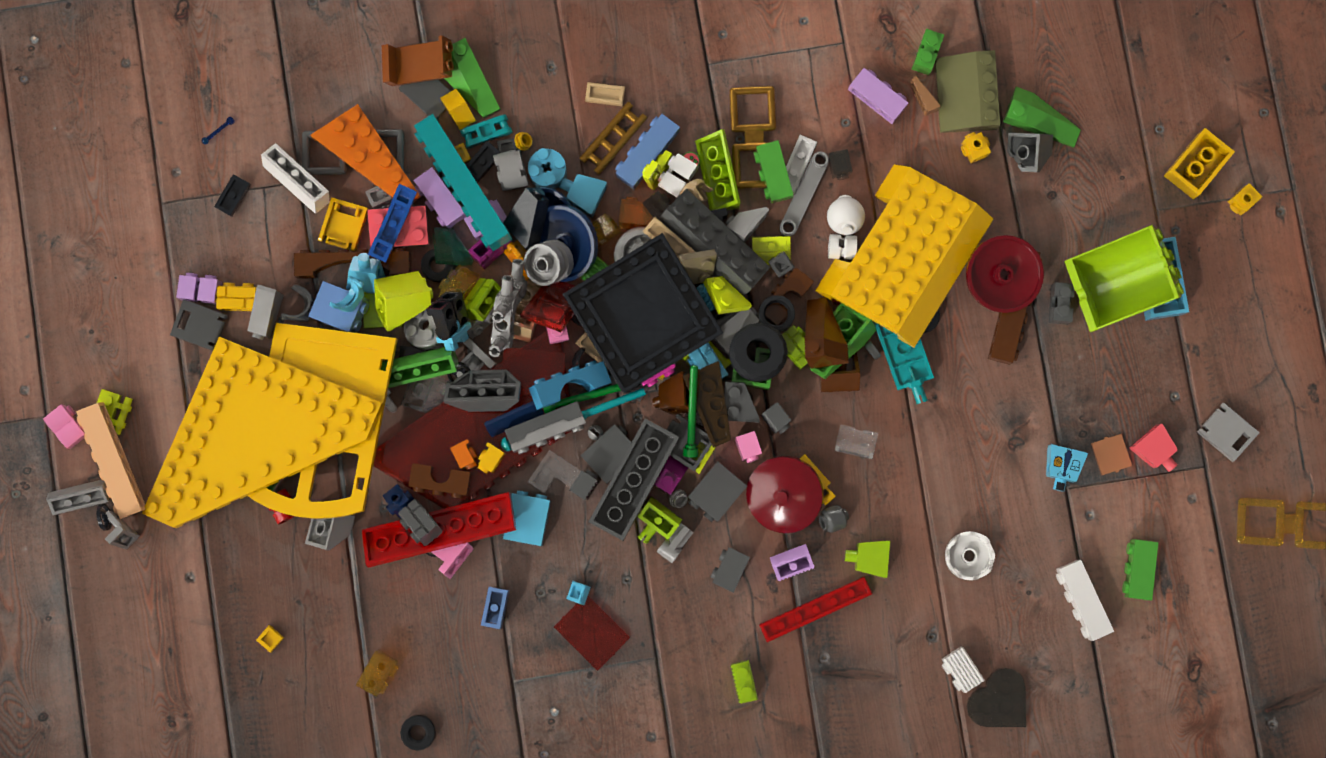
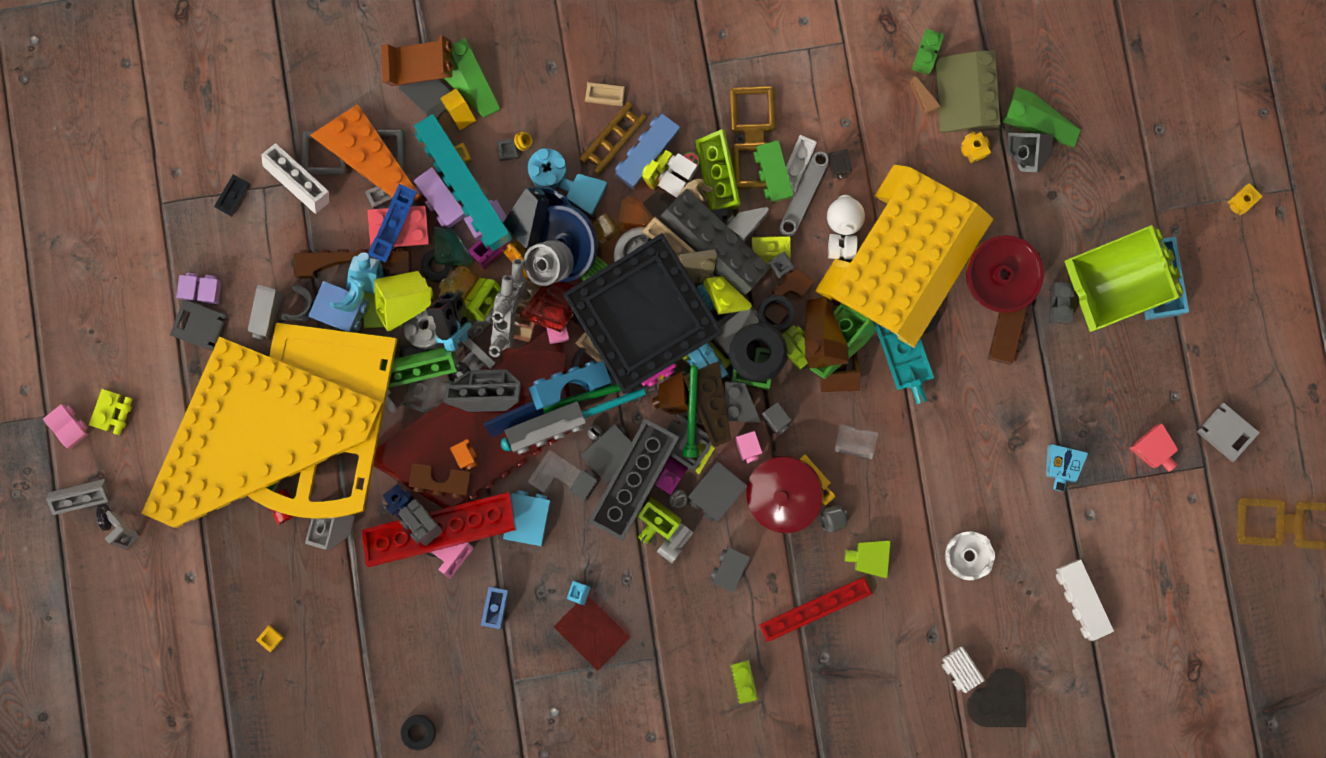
(111, 460): light nougat brick -> none
(229, 121): clear blue hinge -> none
(235, 297): yellow brick -> none
(343, 228): yellow container -> none
(377, 673): clear yellow brick -> none
(482, 161): black hinge -> none
(486, 131): teal plate -> none
(490, 459): yellow brick -> none
(511, 170): light grey brick -> none
(792, 562): lavender brick -> none
(872, 350): dark grey tile -> none
(878, 95): lavender brick -> none
(1111, 454): nougat piece -> none
(1140, 569): bright green brick -> none
(1199, 163): yellow brick -> none

